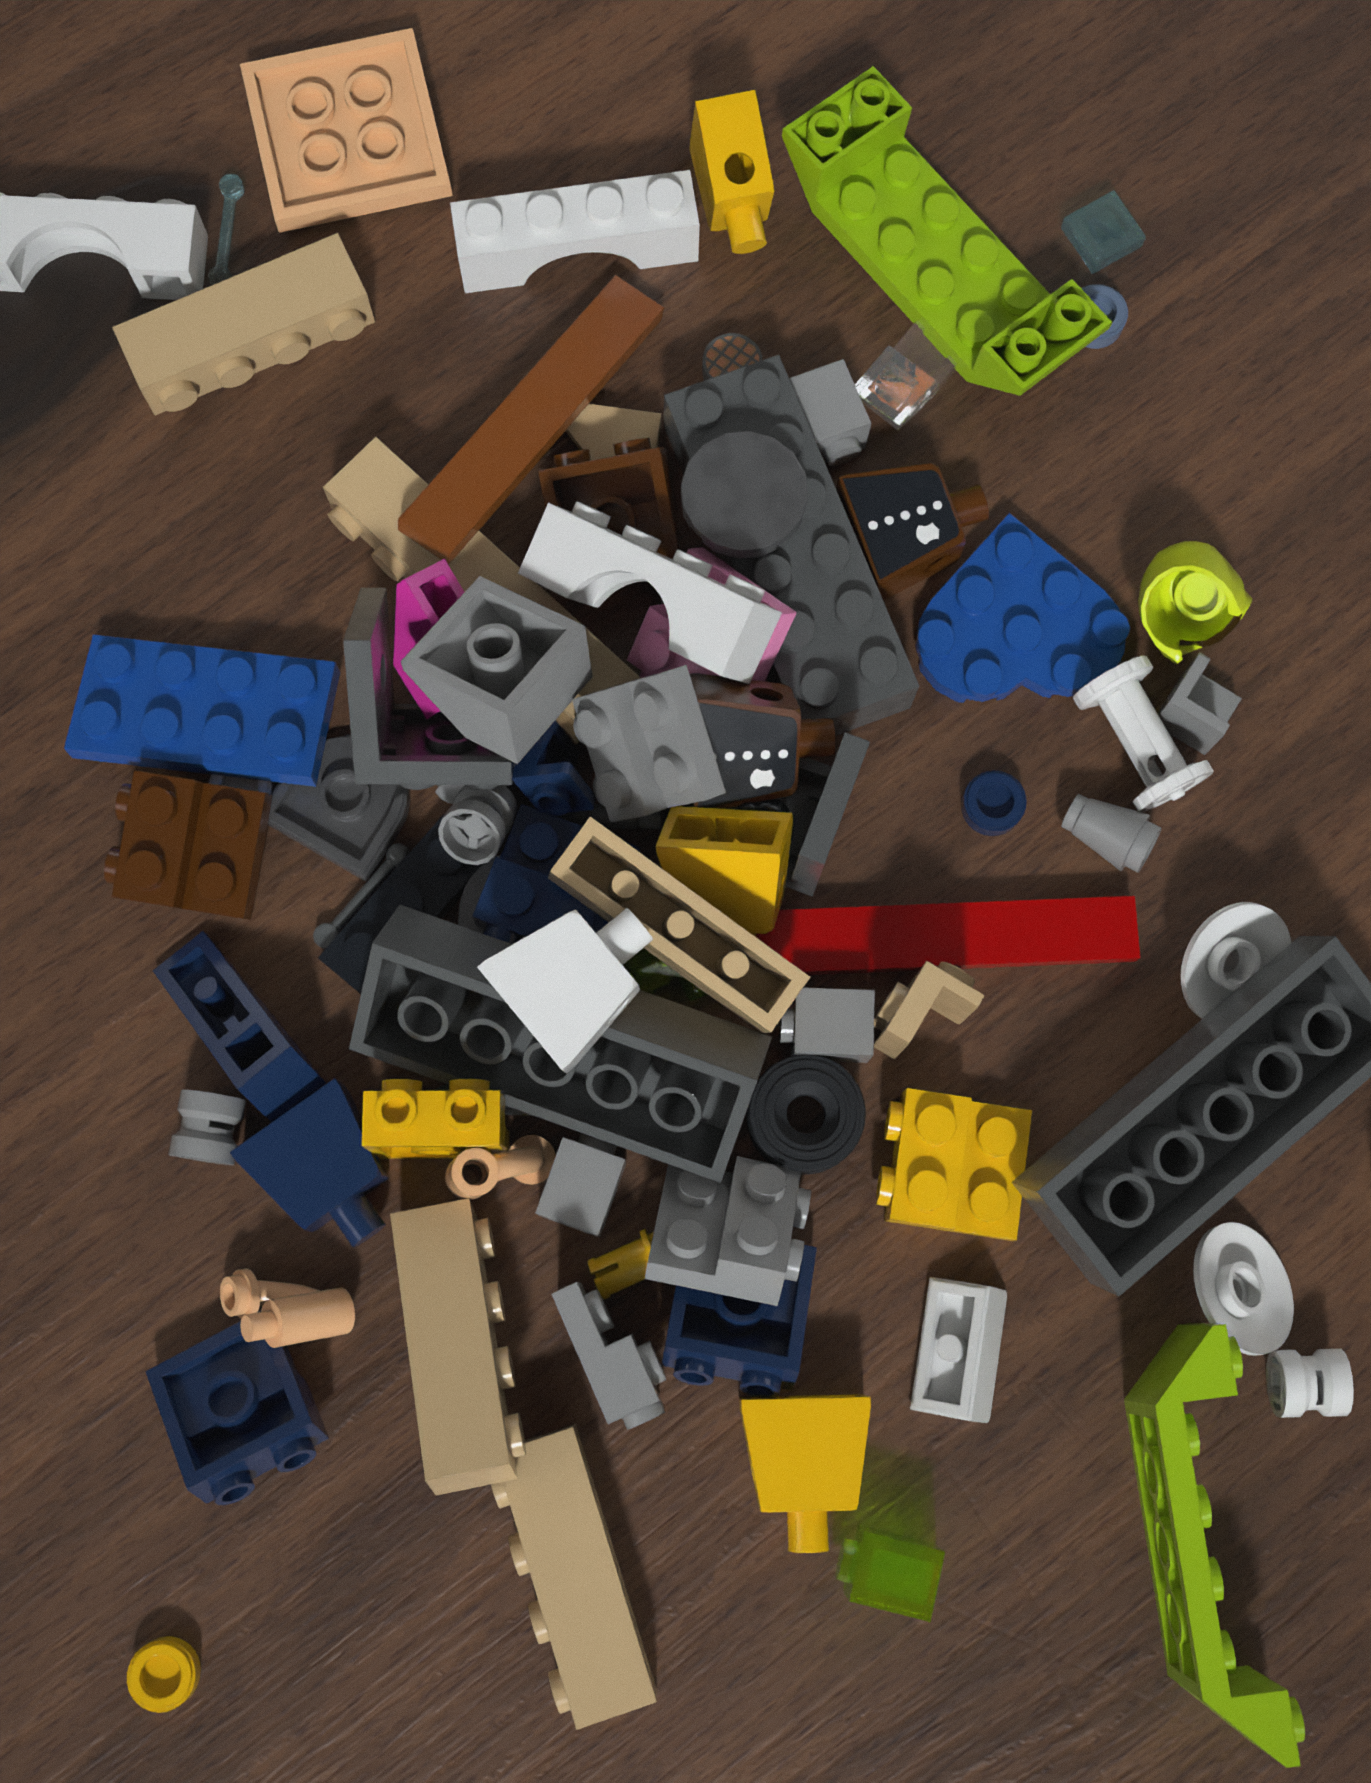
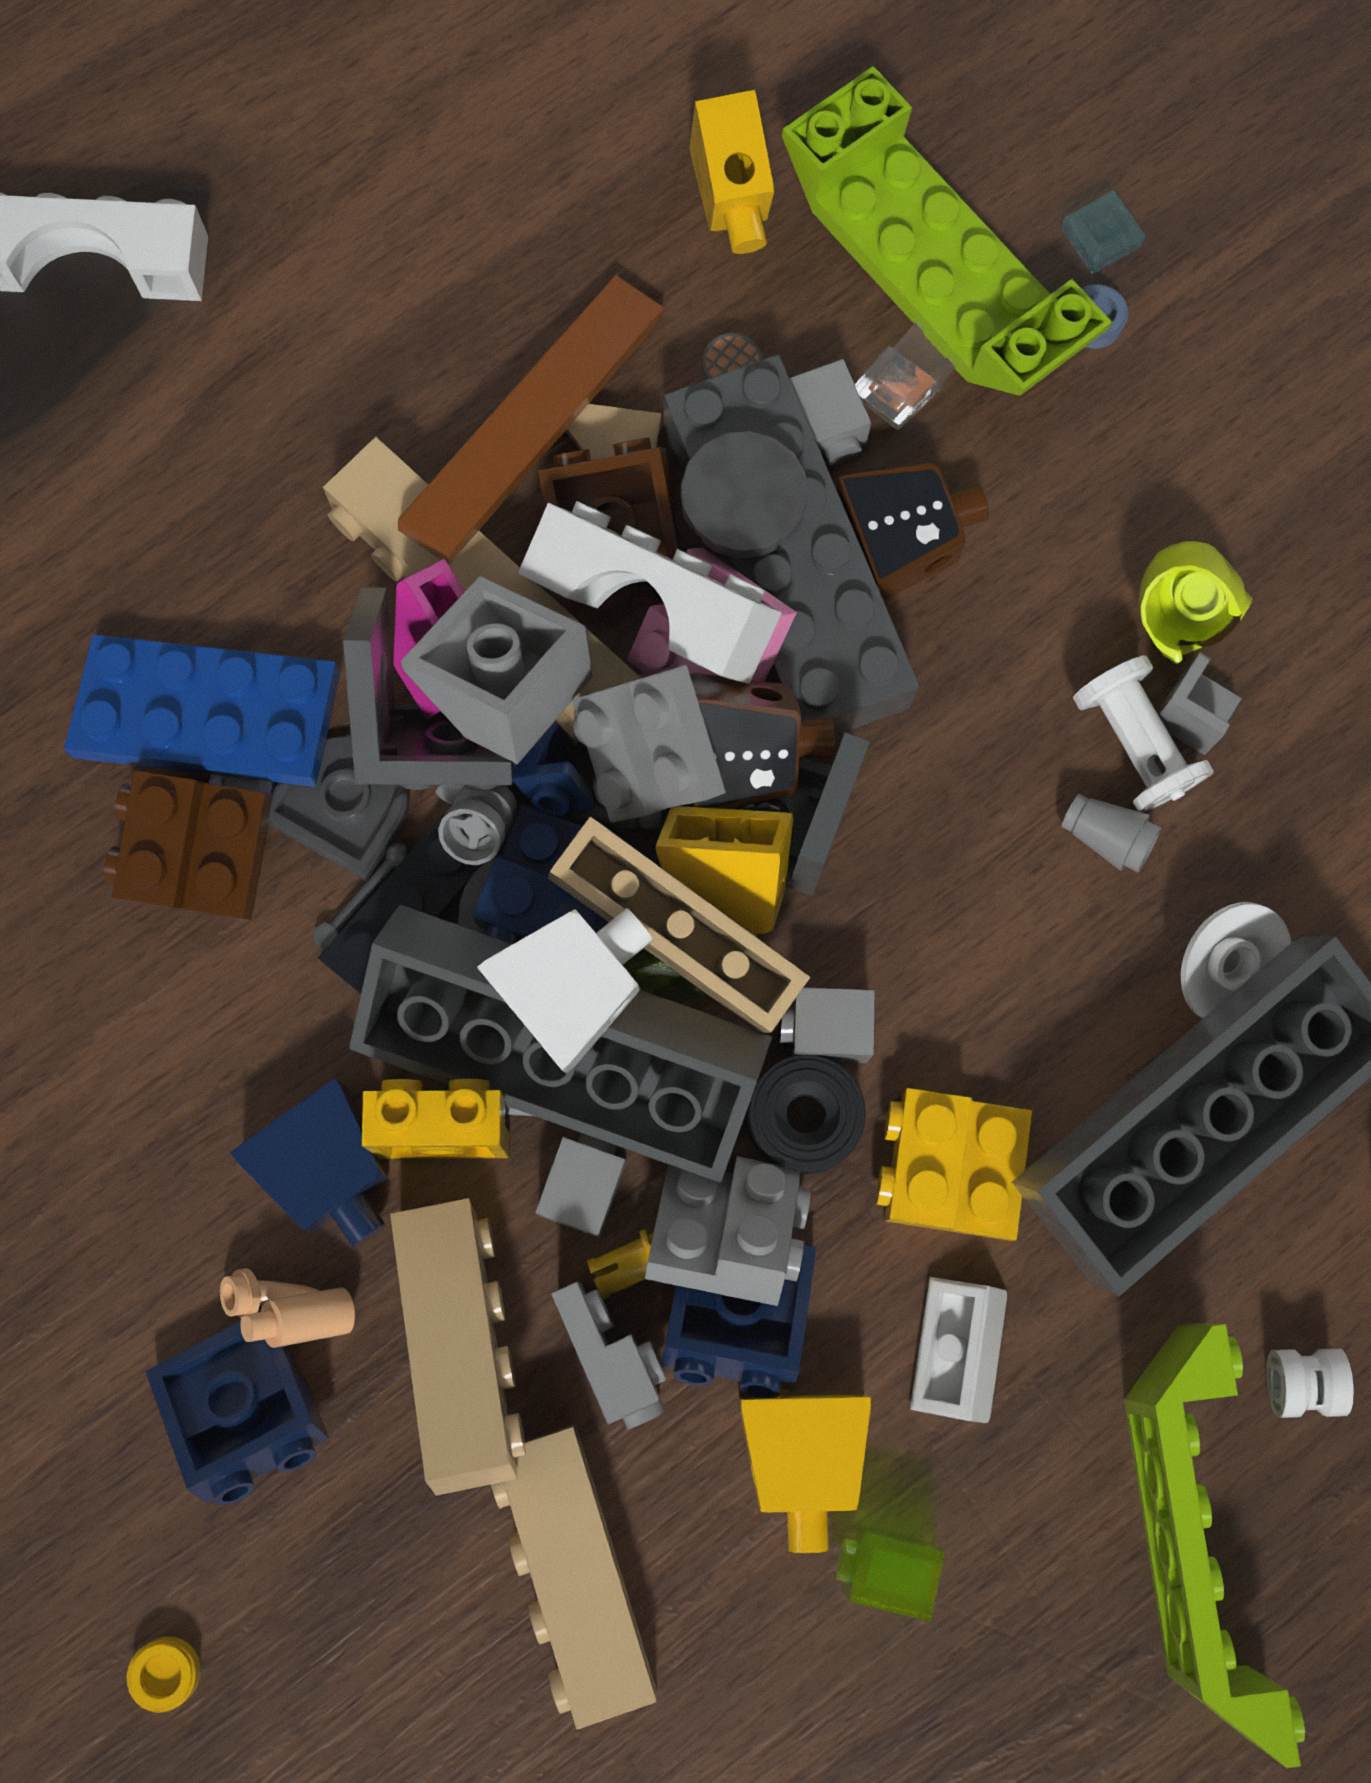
(207, 1127): light grey wheel -> none
(232, 190): clear light blue hinge -> none
(238, 1028): dark blue slope -> none
(245, 325): tan brick -> none
(345, 130): light nougat plate -> none
(478, 1171): light nougat plant -> none
(638, 218): white arch -> none
(939, 988): tan bracket -> none
(957, 933): red tile -> none
(993, 803): dark blue tile -> none
(1017, 621): blue plate -> none
(1244, 1287): white dish -> none

